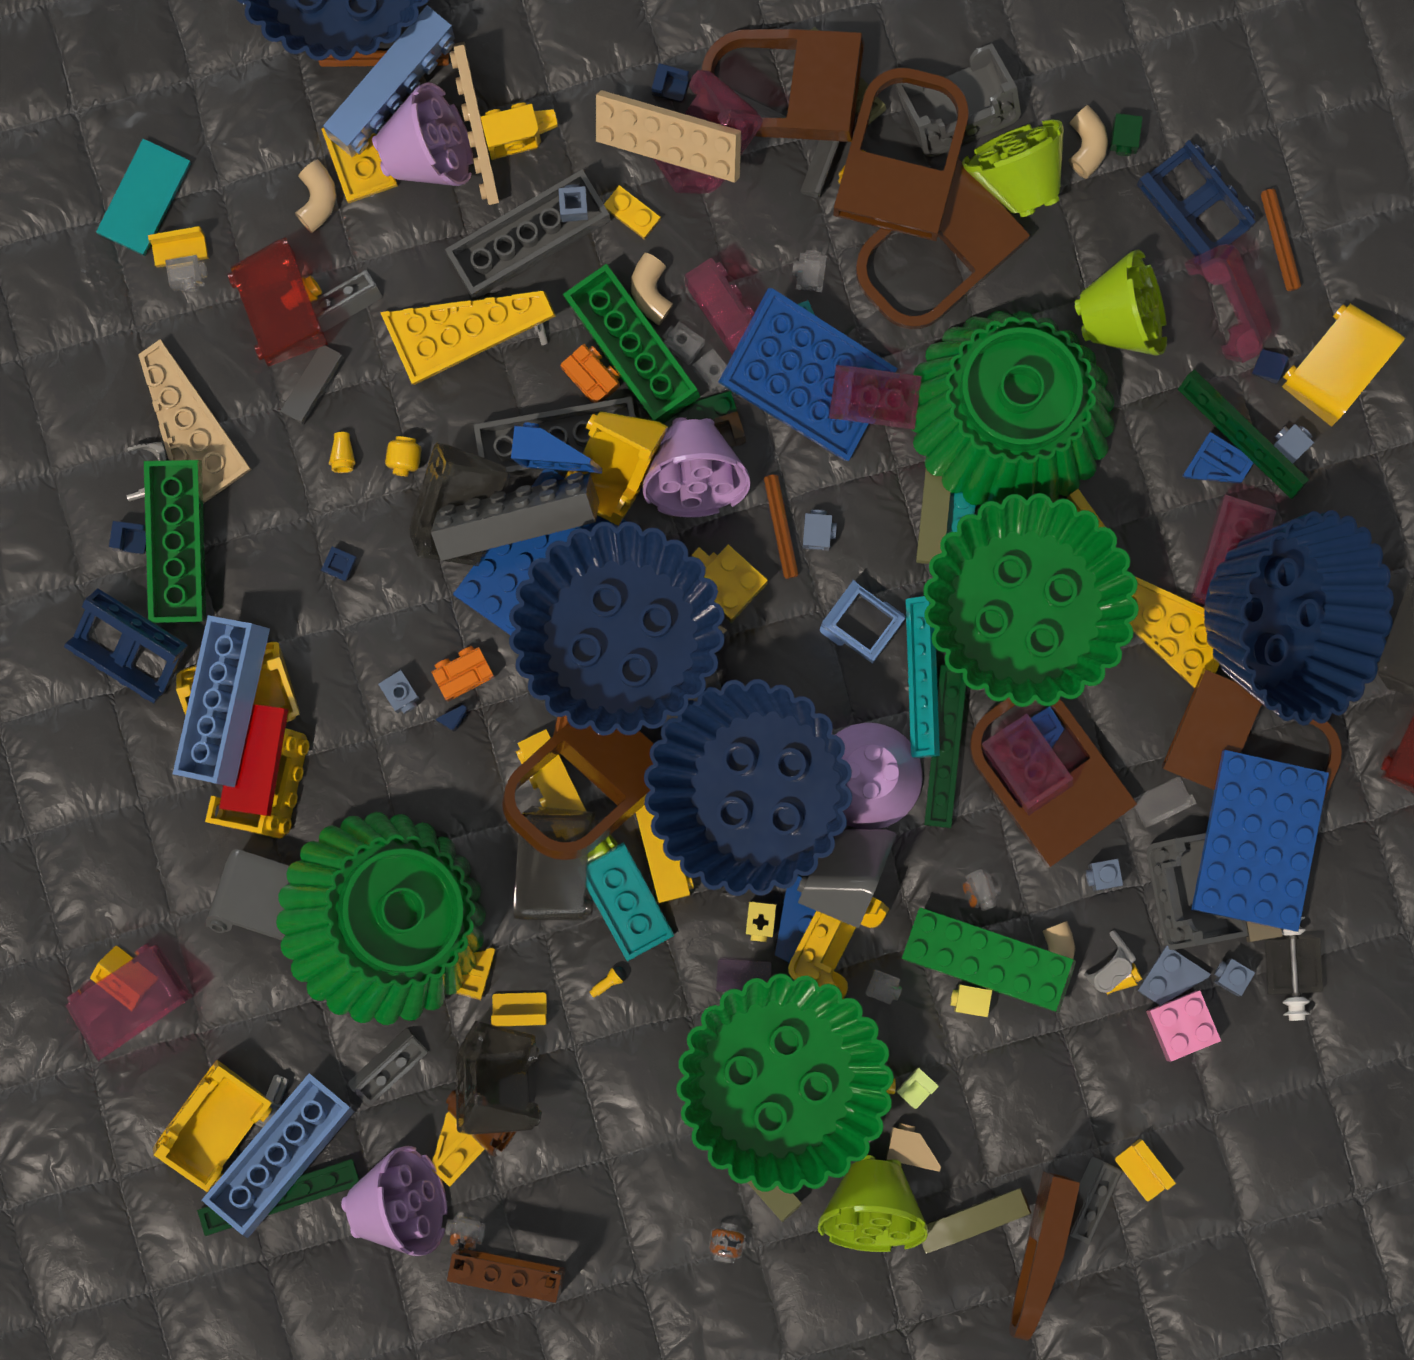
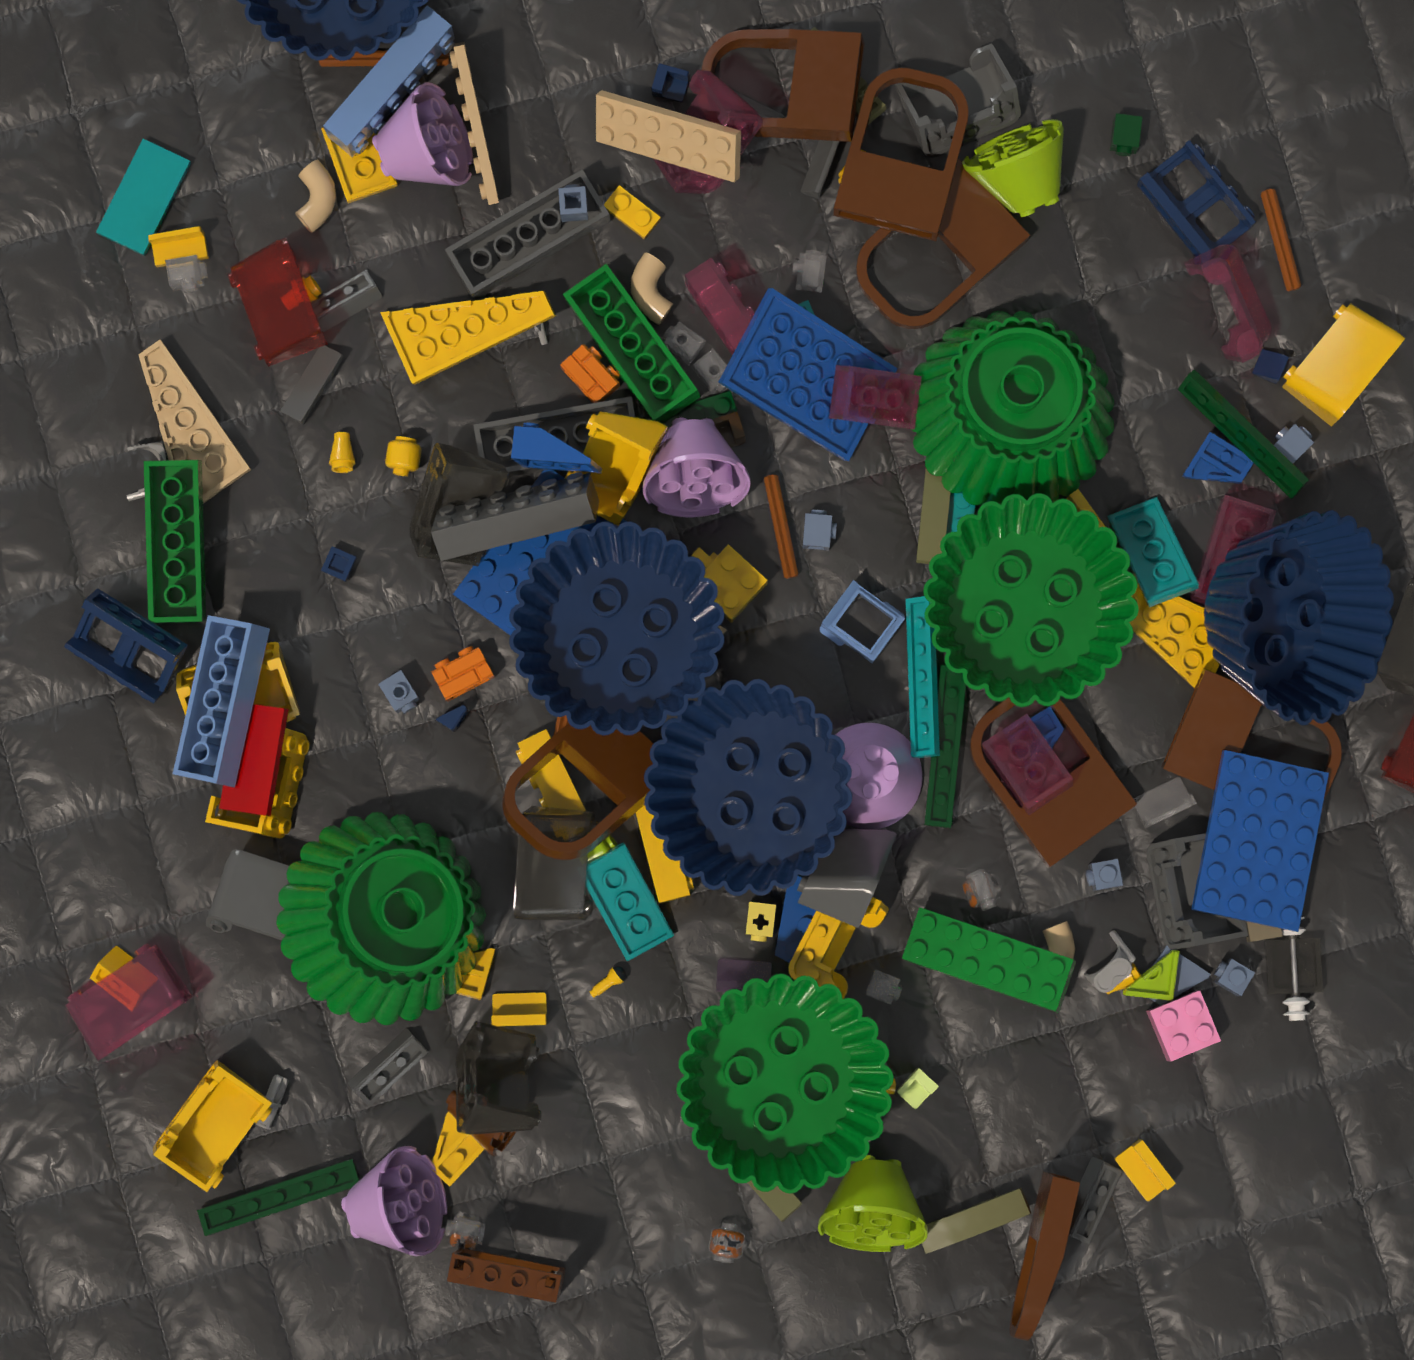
(128, 537): dark blue panel -> none
(278, 1156): medium blue brick -> none
(516, 129): yellow hinge -> none
(910, 1148): tan slope -> none
(971, 1000): light yellow brick -> none
(1093, 145): tan cylinder -> none
(1125, 308): lime cone -> none
(1153, 552): none -> teal tile
(1158, 980): none -> lime tile

